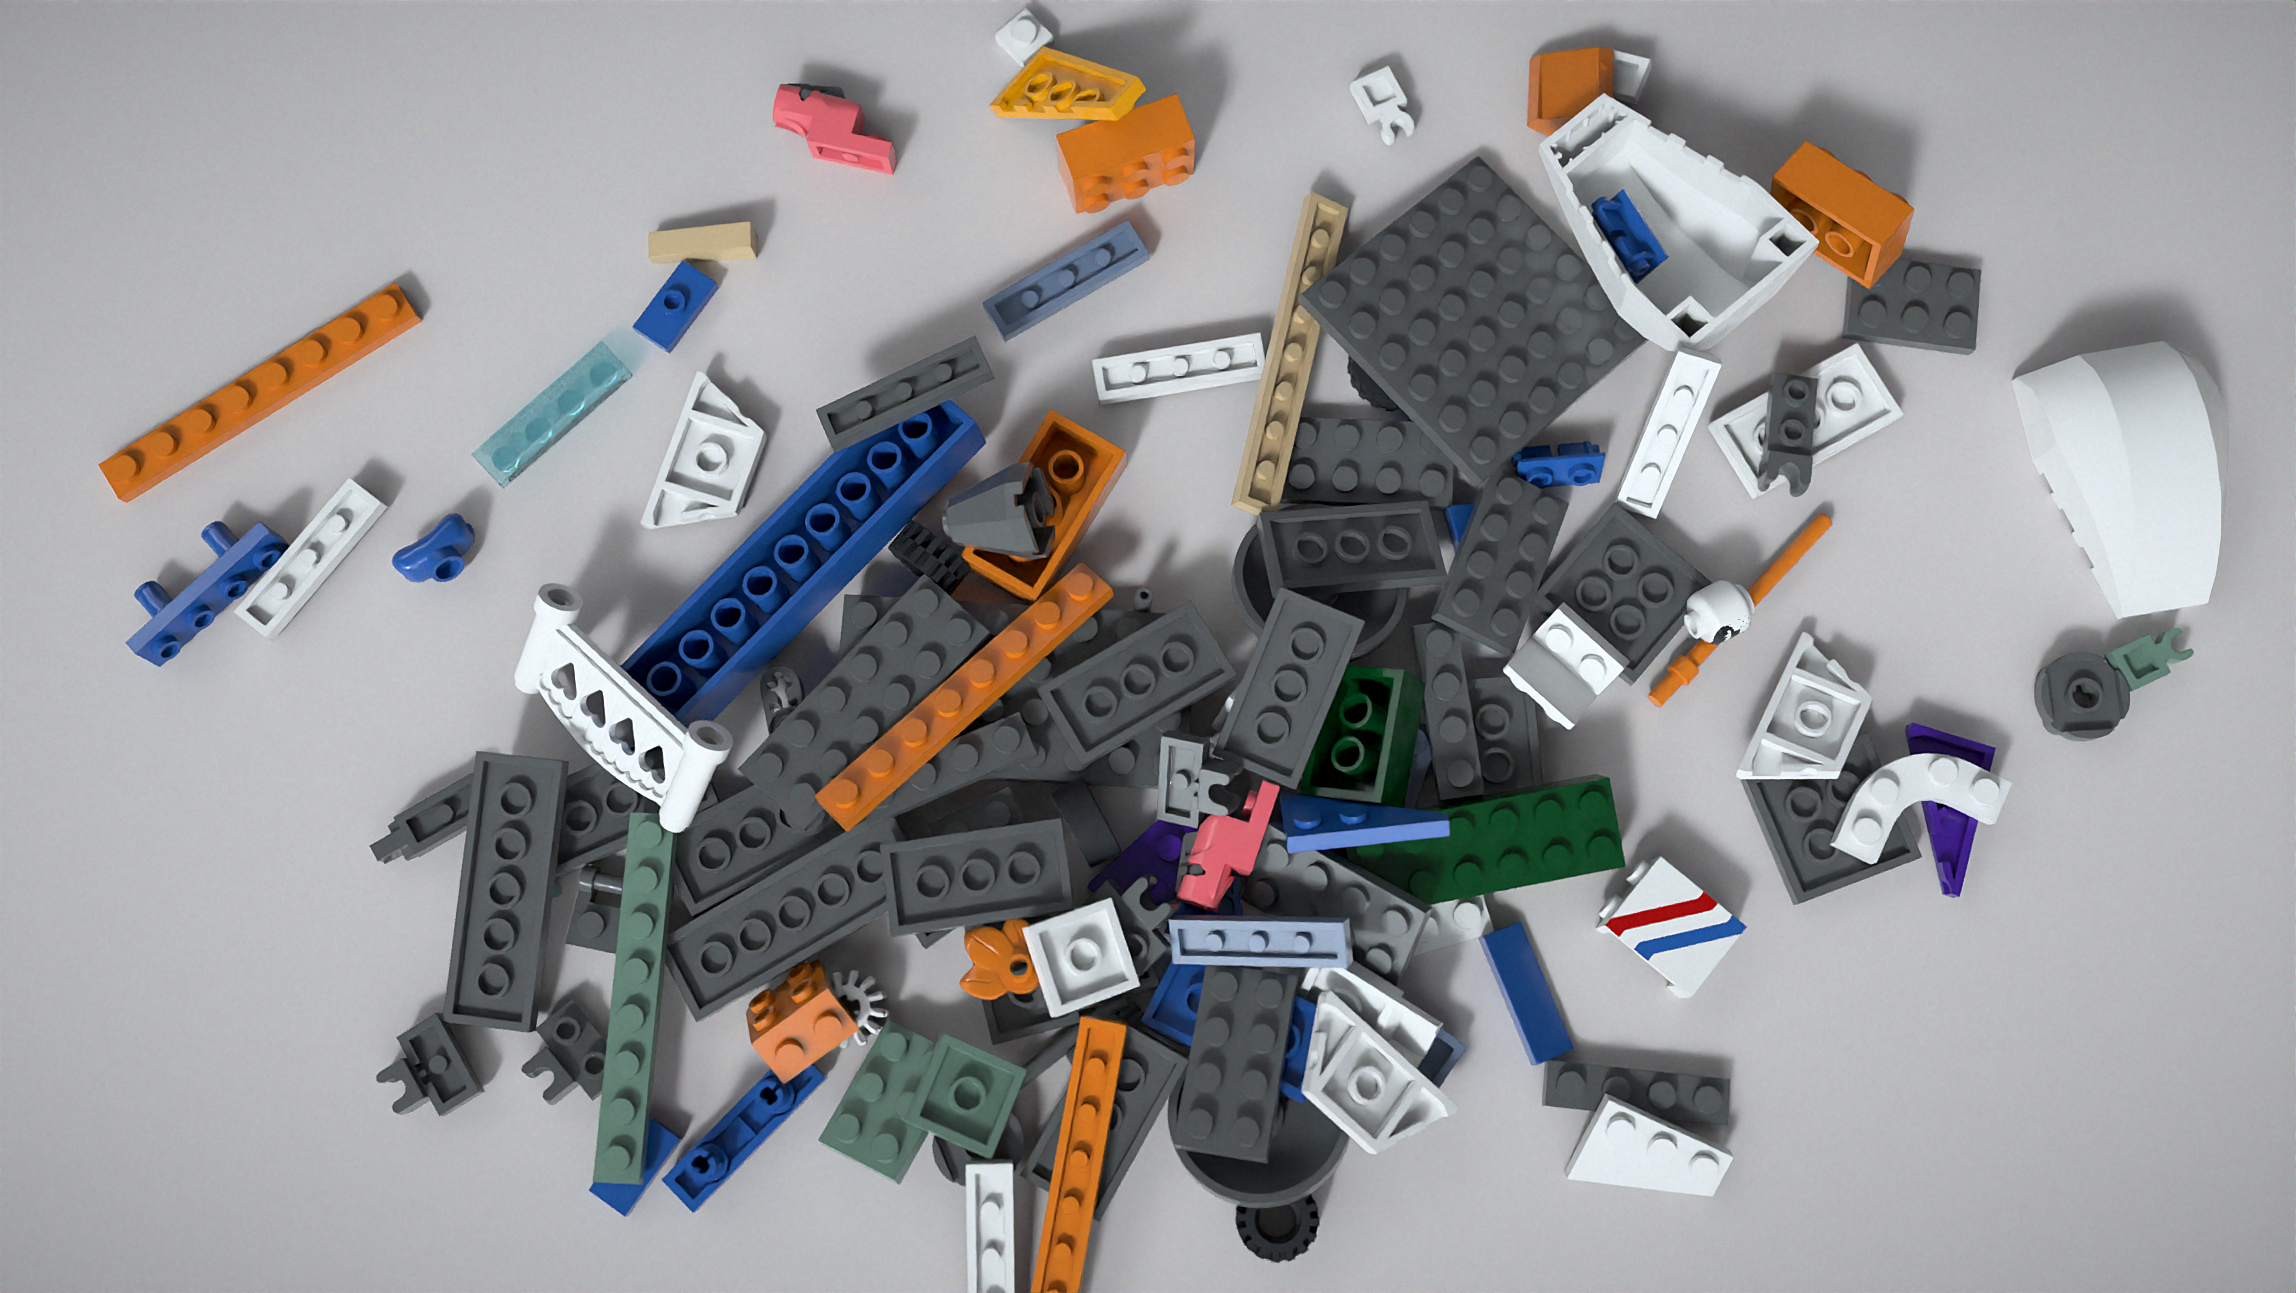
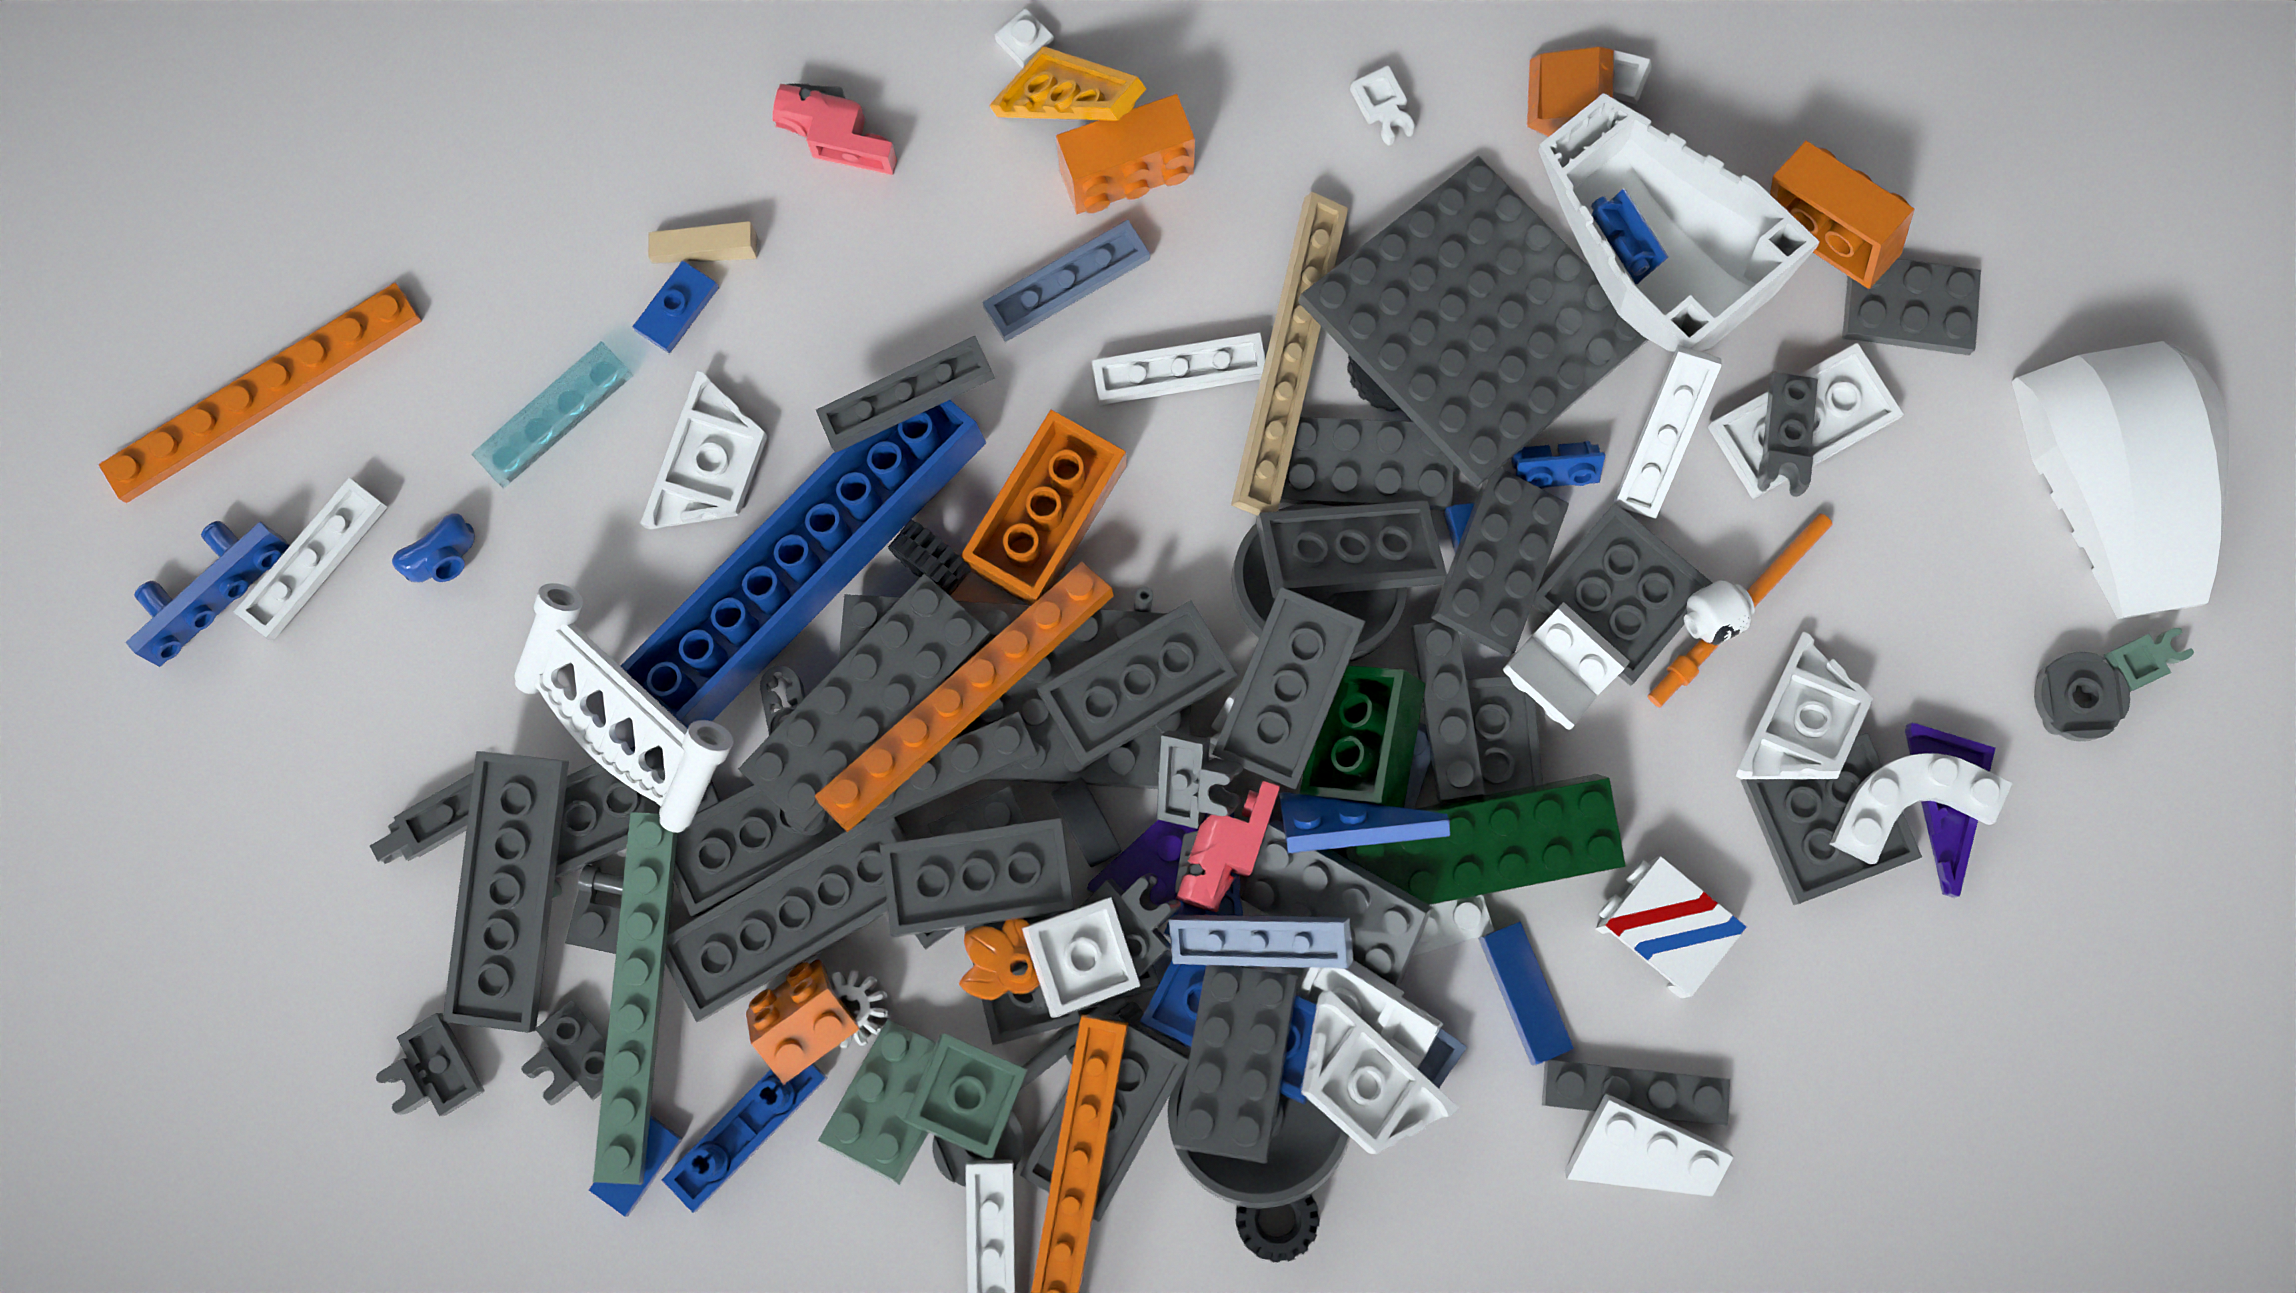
(1004, 514): dark grey cone -> none

